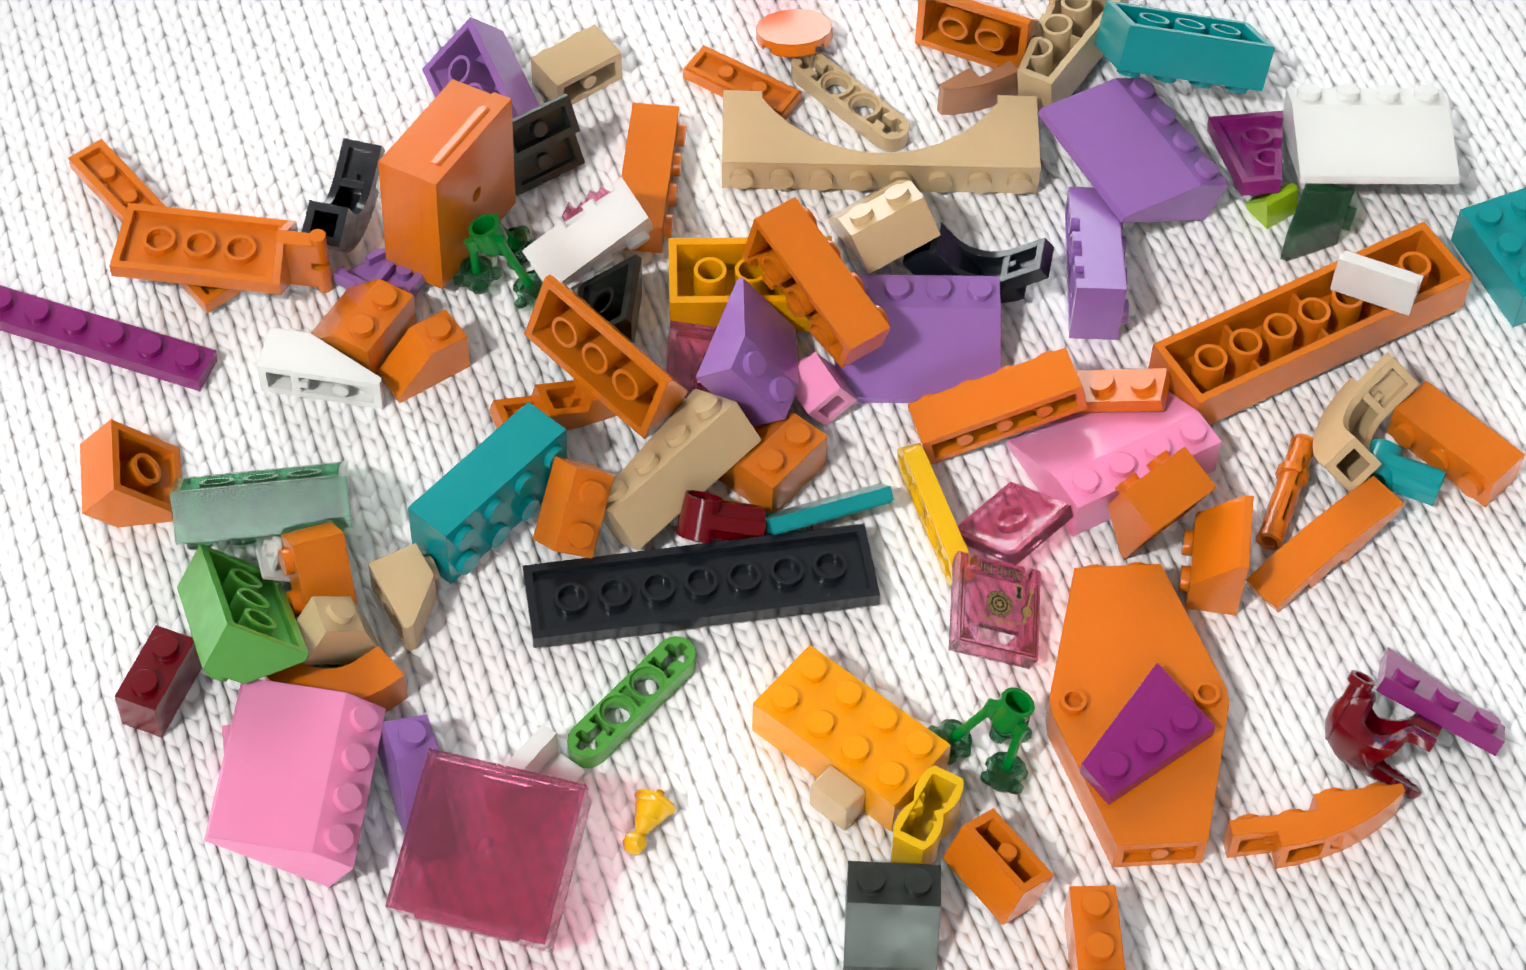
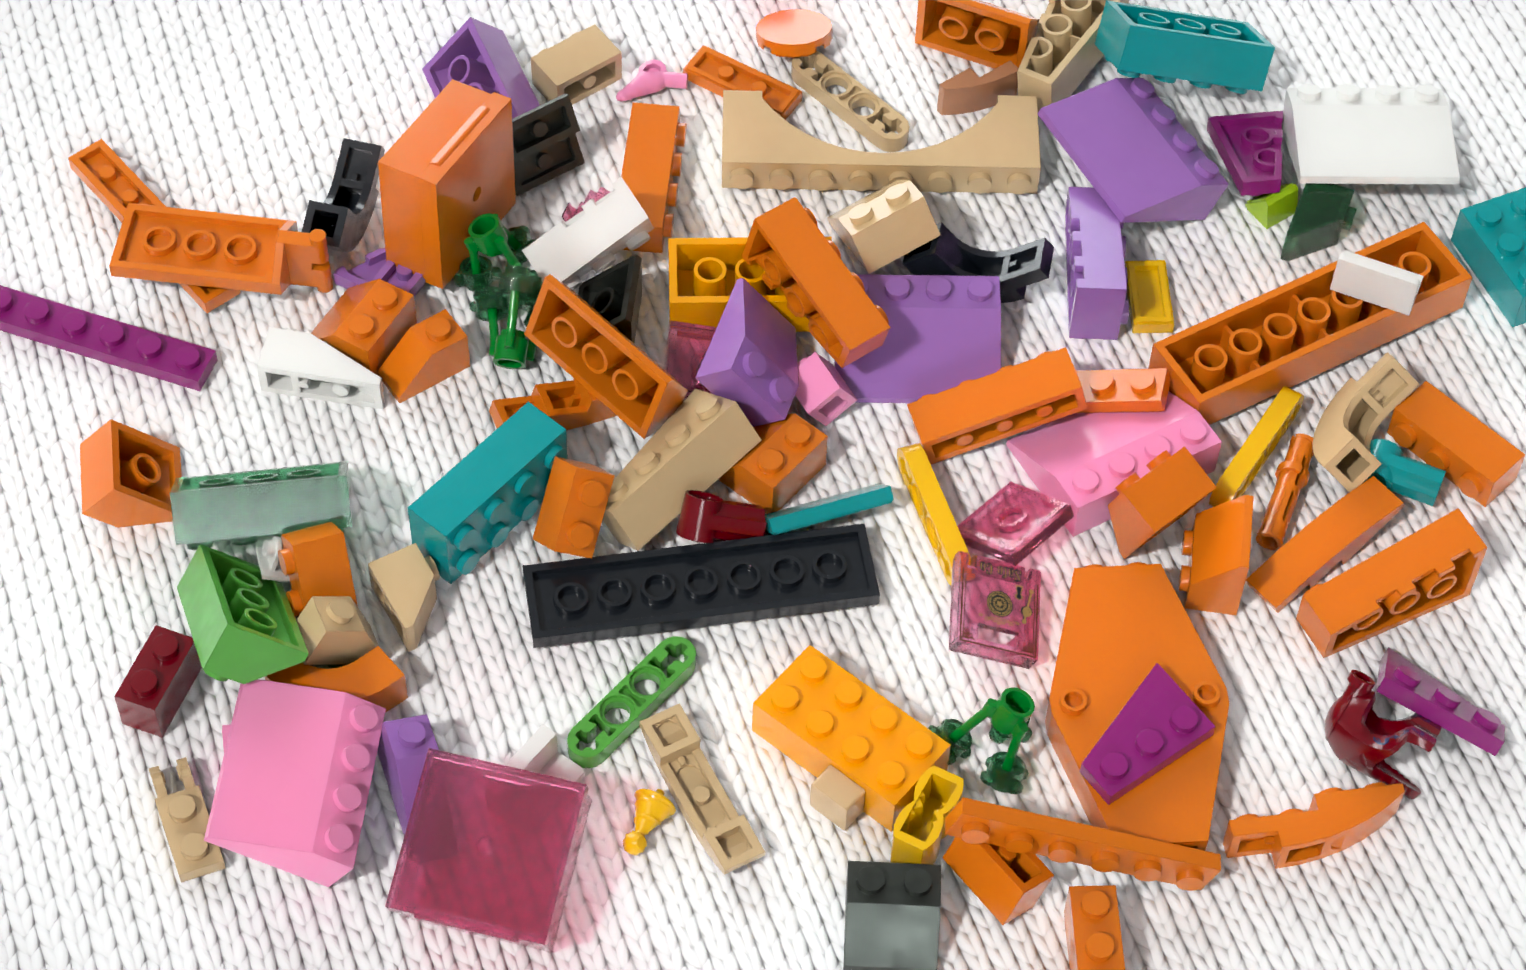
(185, 824): none -> tan hinge
(491, 304): none -> plant
(652, 79): none -> bright pink animal
(698, 791): none -> tan slope
(1082, 844): none -> orange plate
(1149, 297): none -> yellow tile
(1257, 447): none -> yellow beam
(1394, 585): none -> orange wedge

